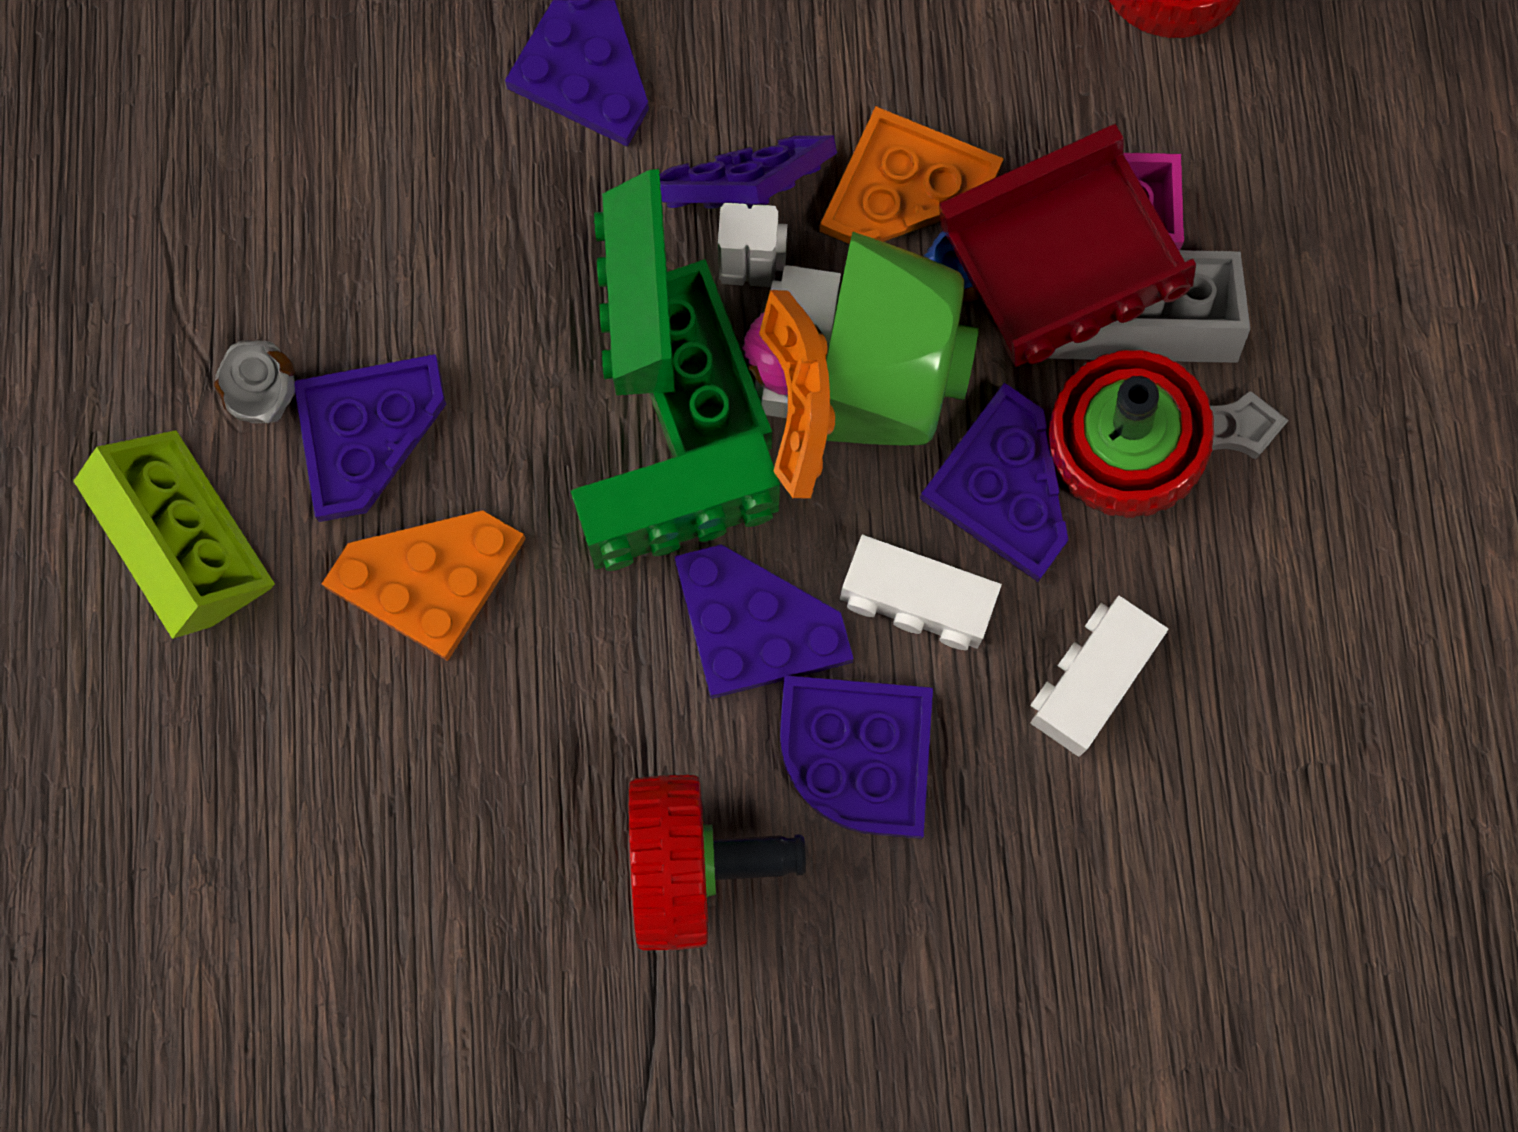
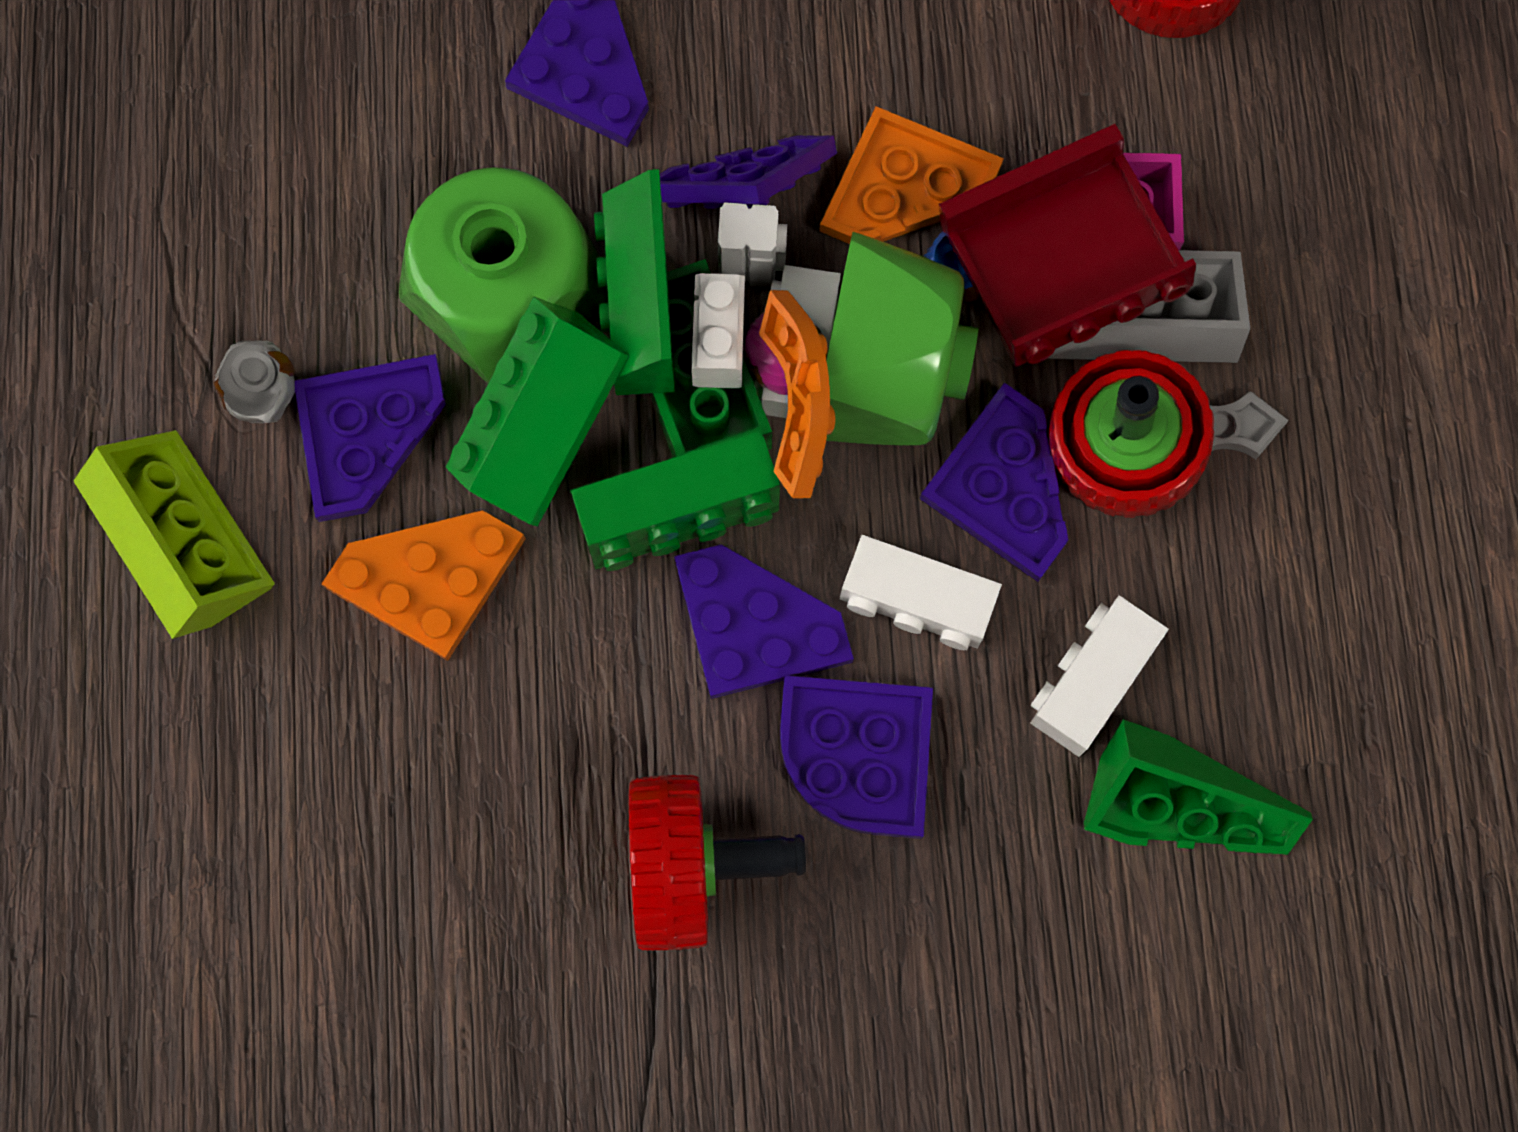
(454, 255): none -> bright green piece
(536, 410): none -> green slope
(718, 330): none -> white brick
(1170, 792): none -> green wedge

